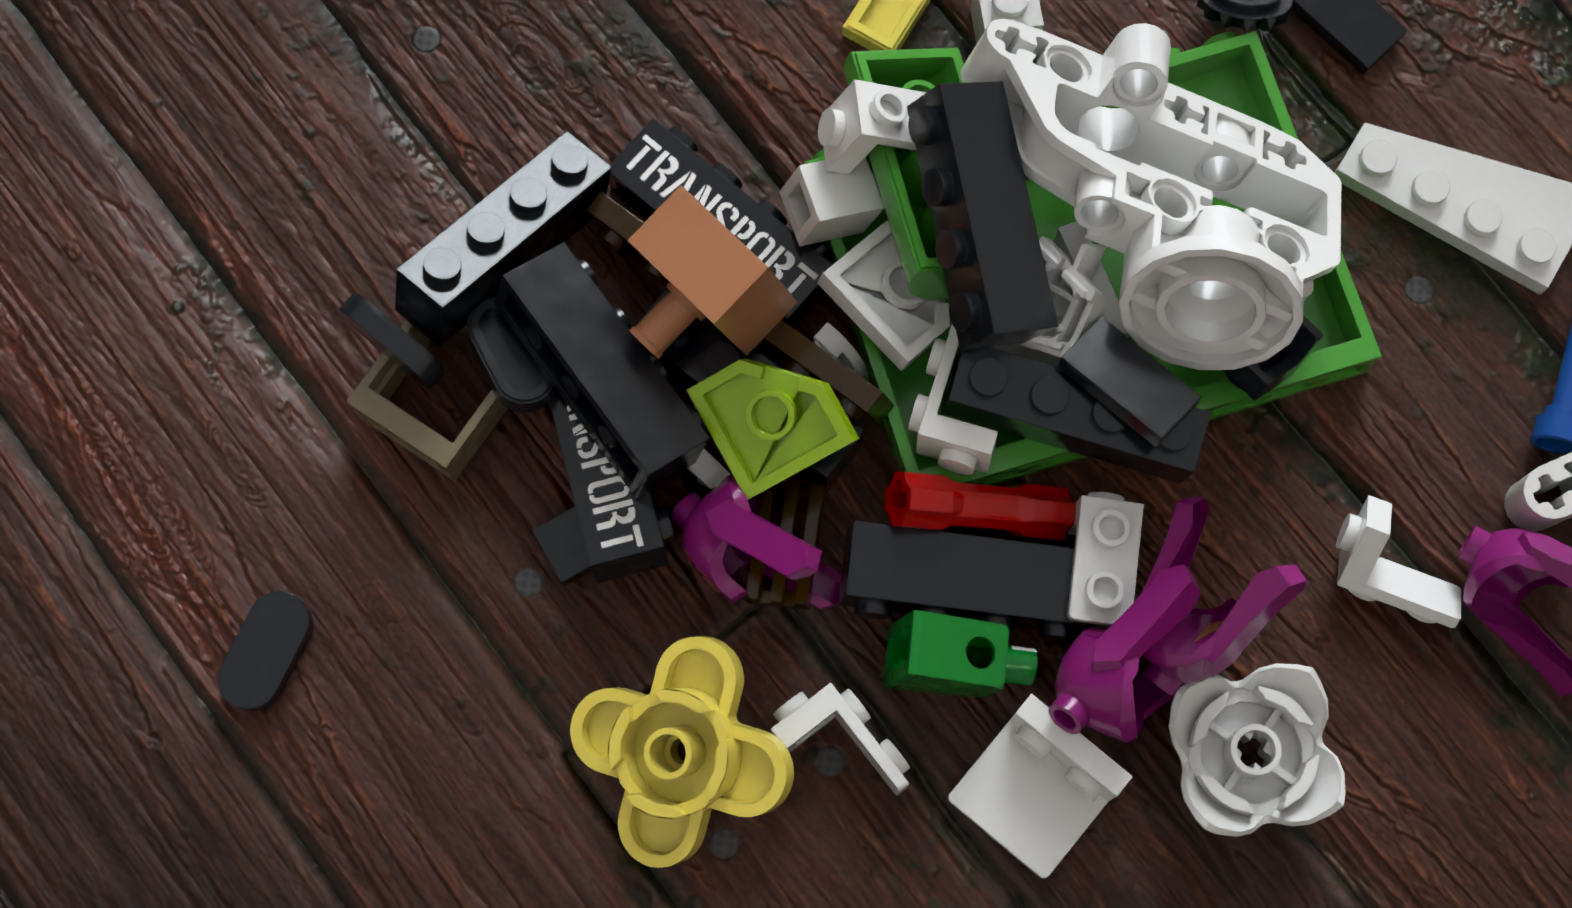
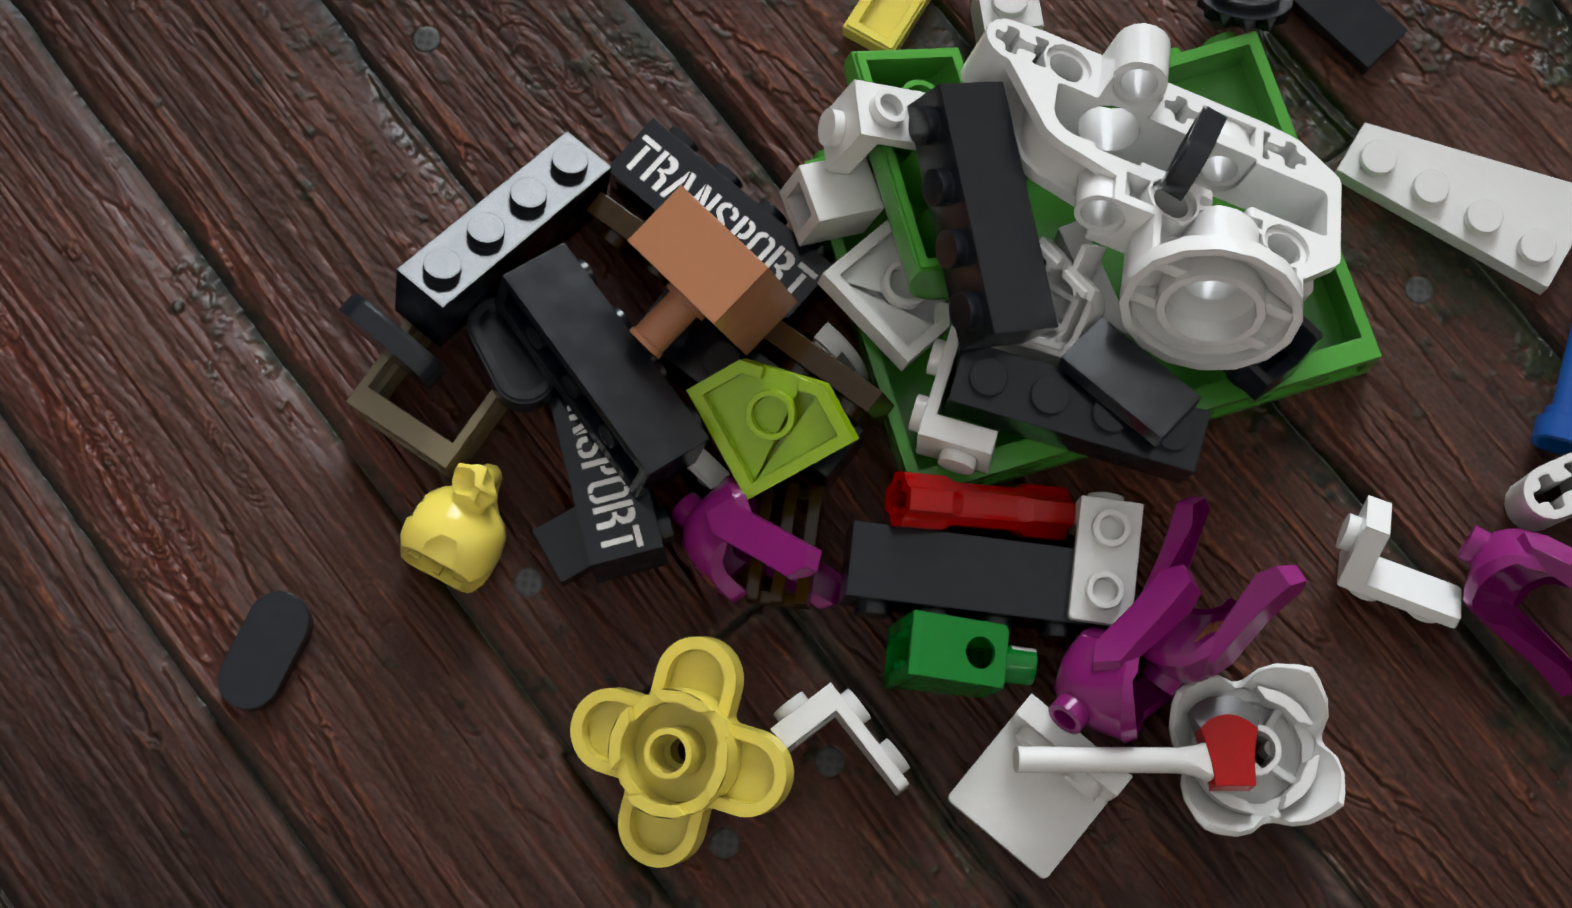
(457, 529): none -> light yellow piece
(1193, 153): none -> black tile
(1222, 757): none -> piece

